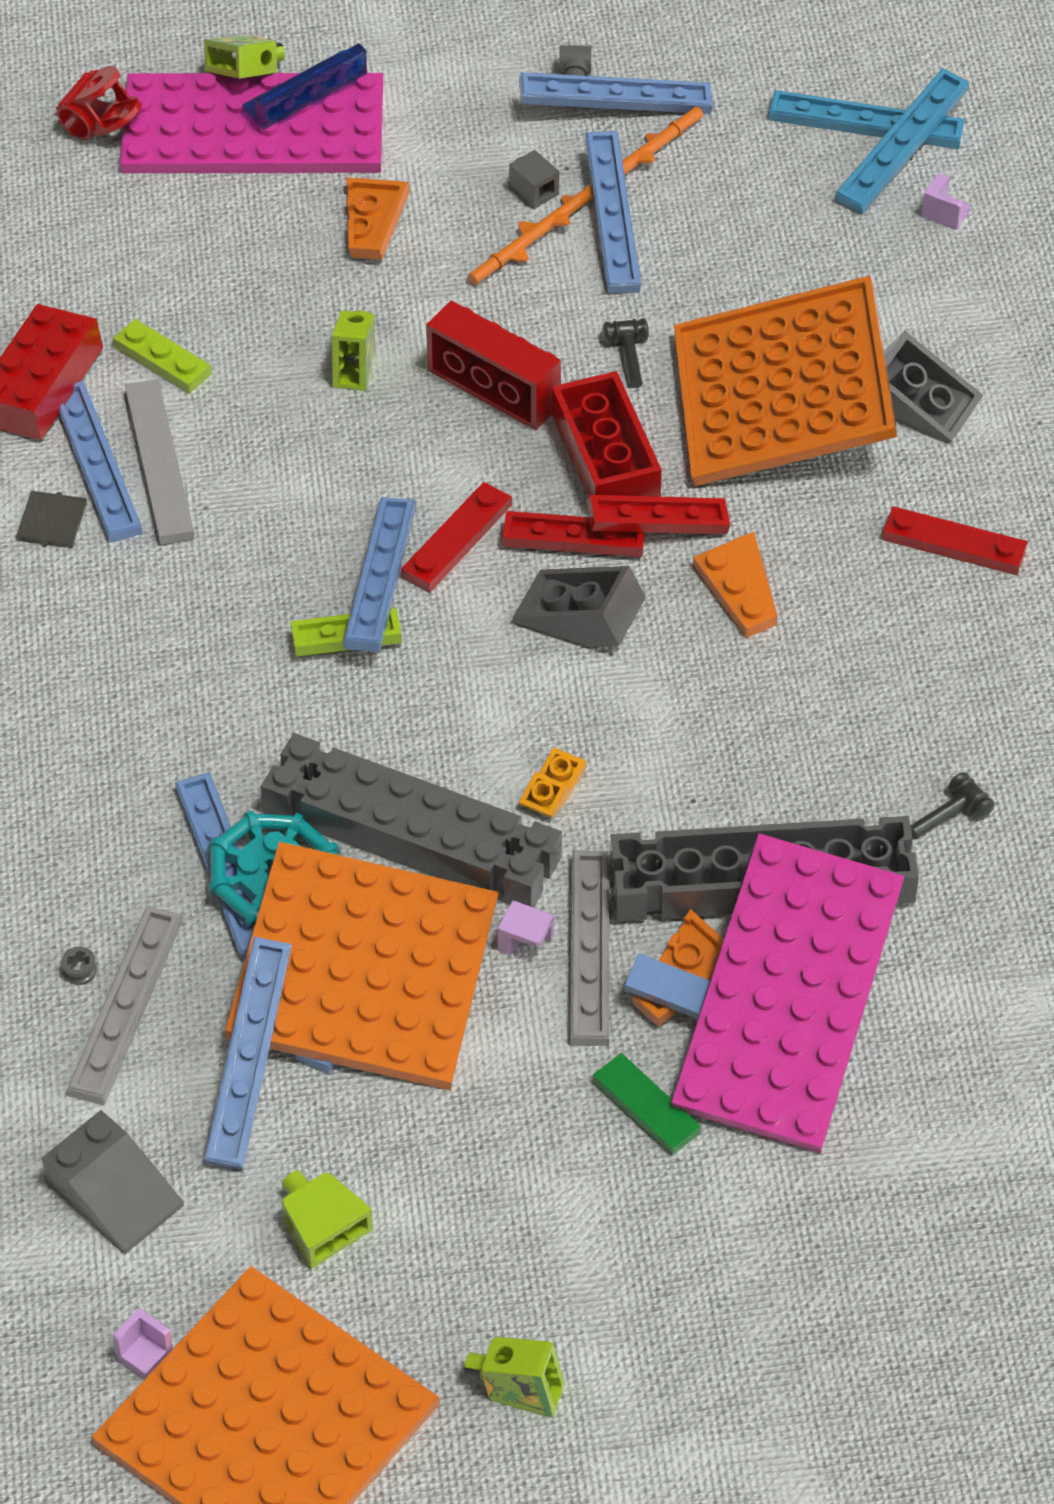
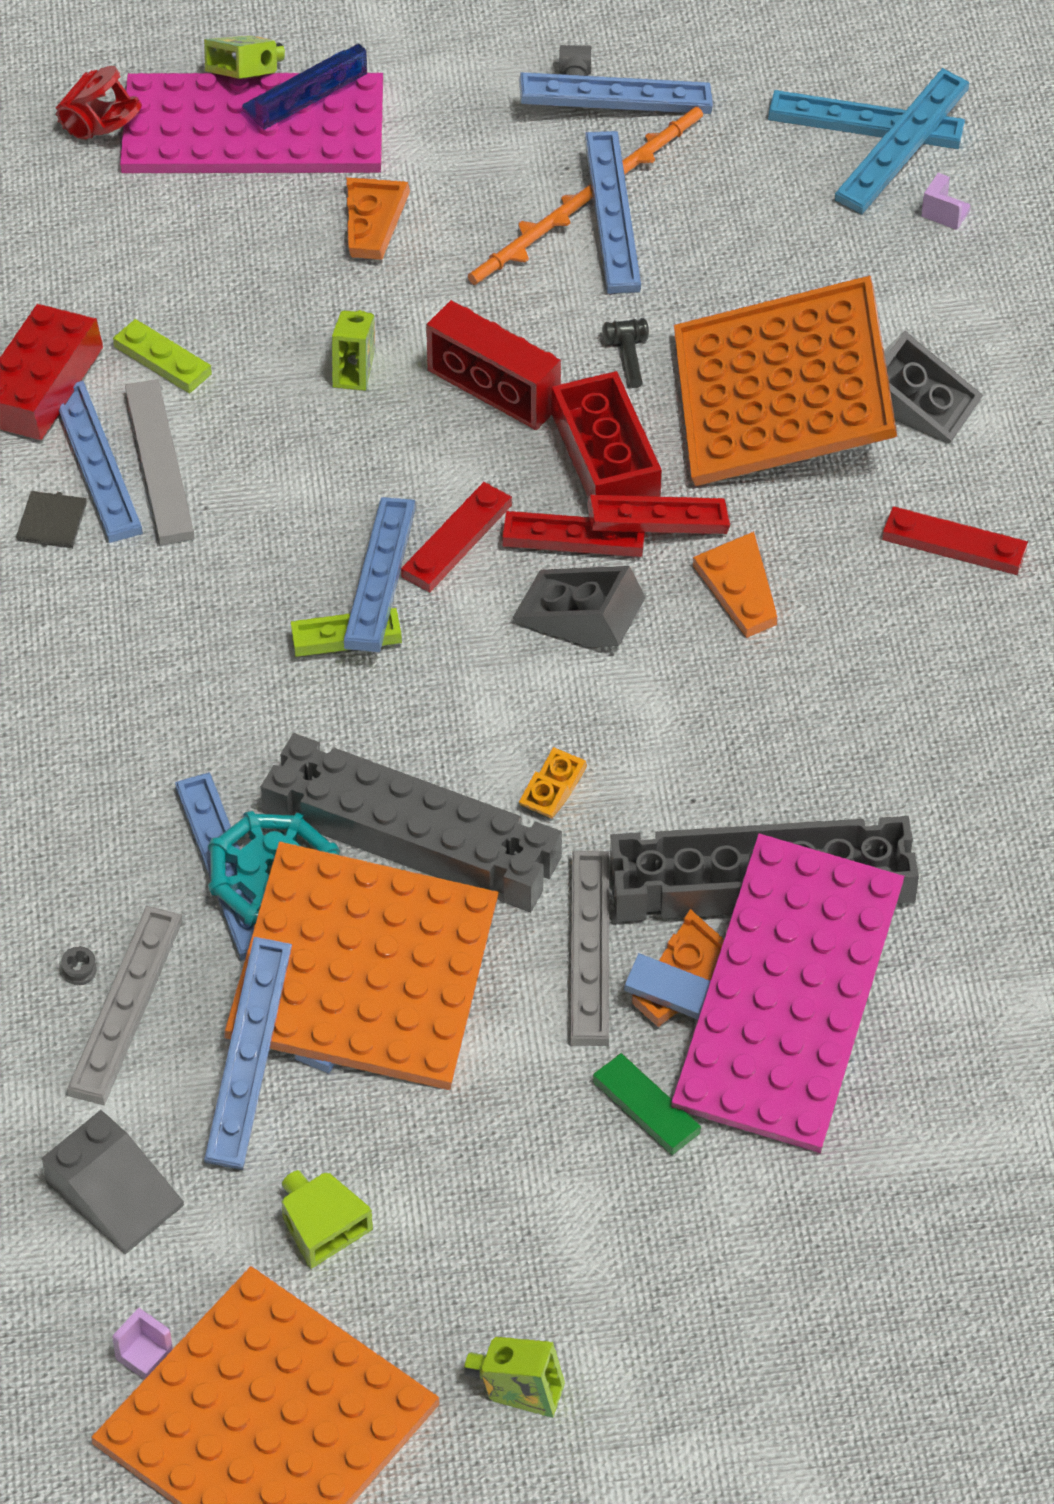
(524, 925): lavender panel -> none
(534, 179): dark grey brick -> none
(966, 795): pearl dark grey piece -> none

